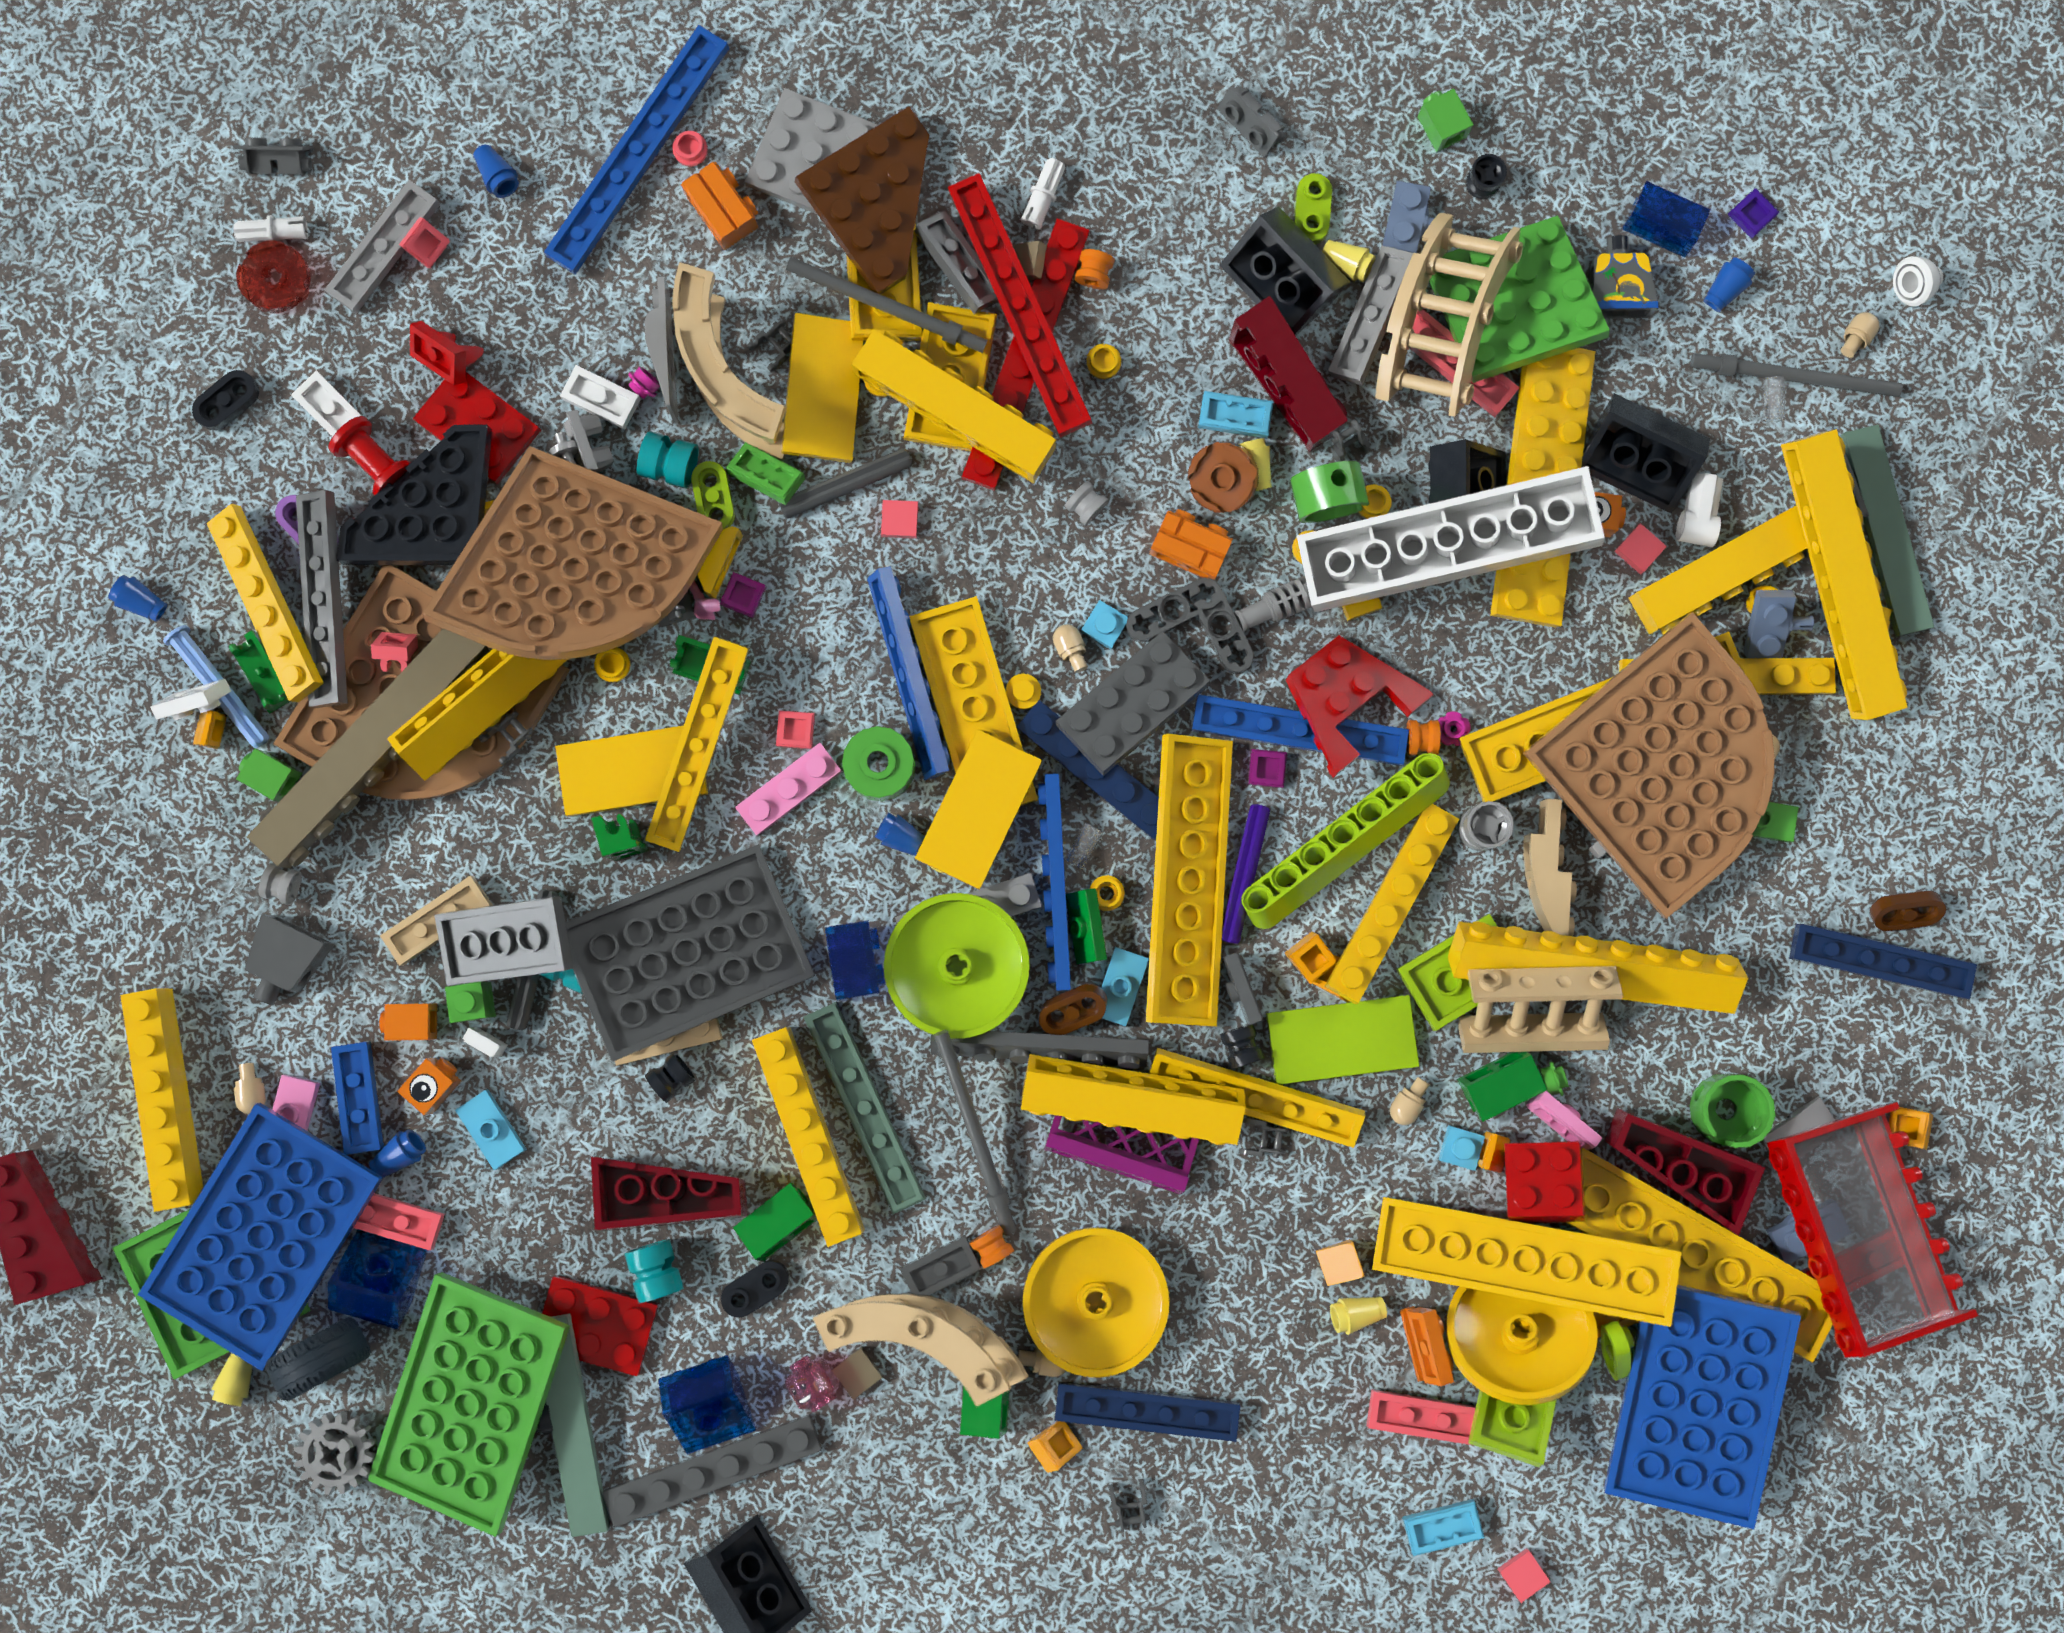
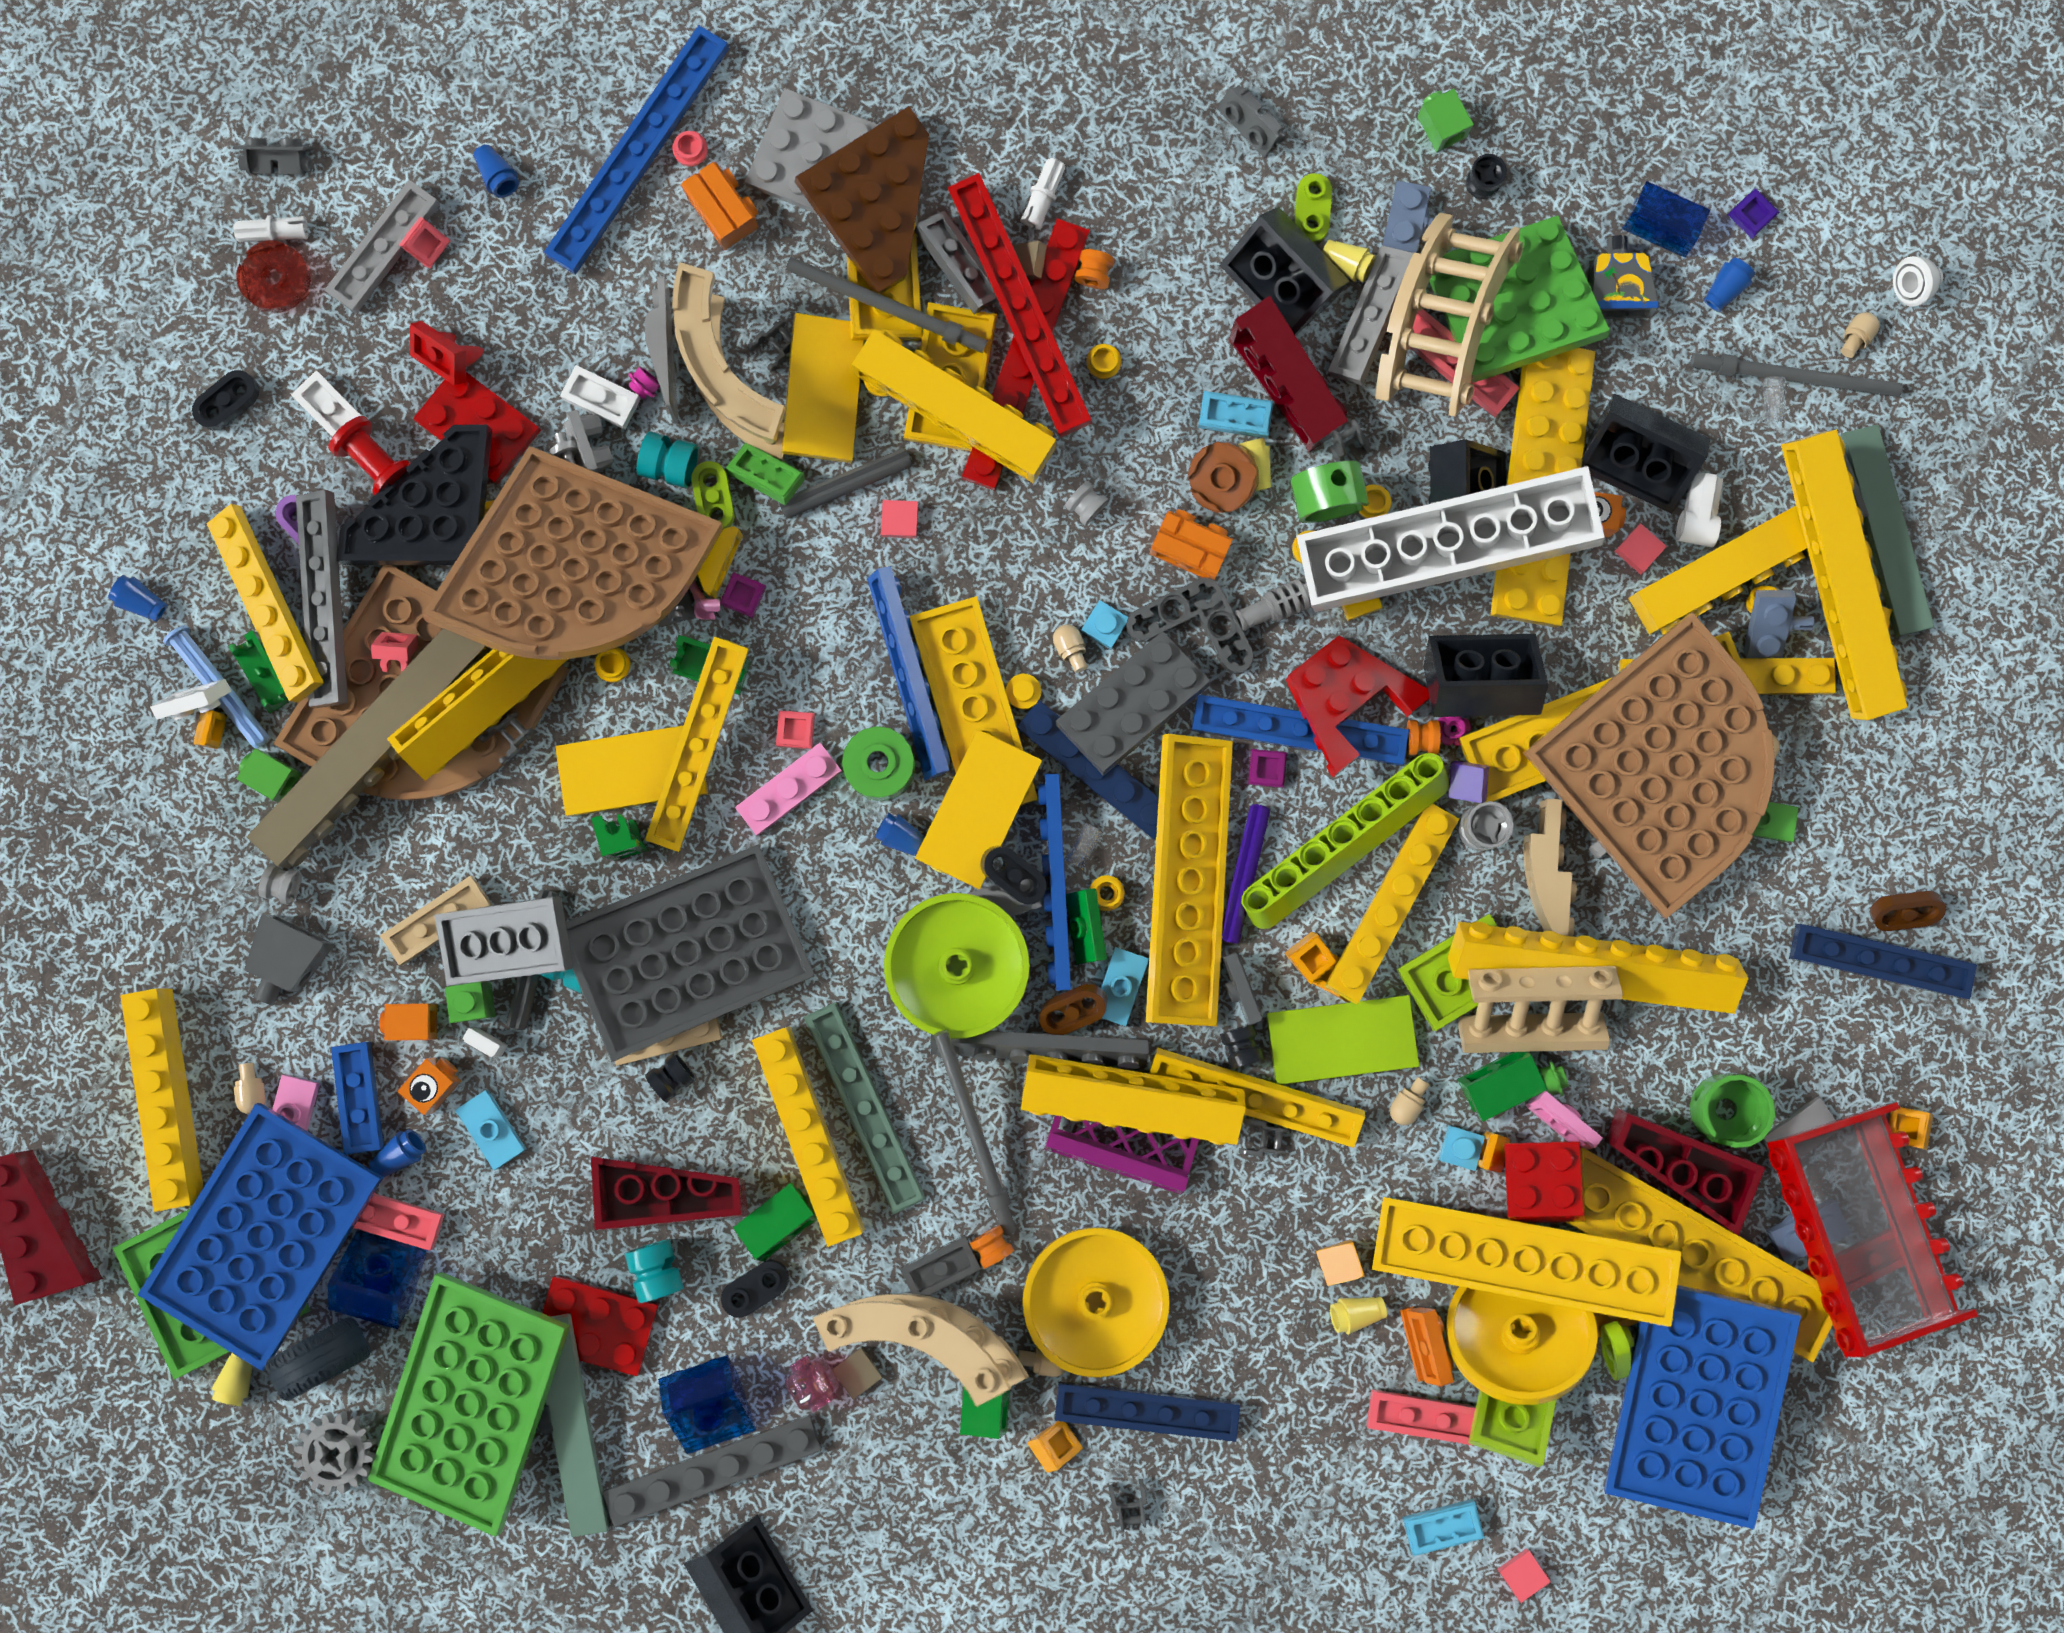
(853, 960): clear blue slope -> none
(1012, 873): none -> black plate
(1468, 781): none -> tile
(1485, 675): none -> black brick

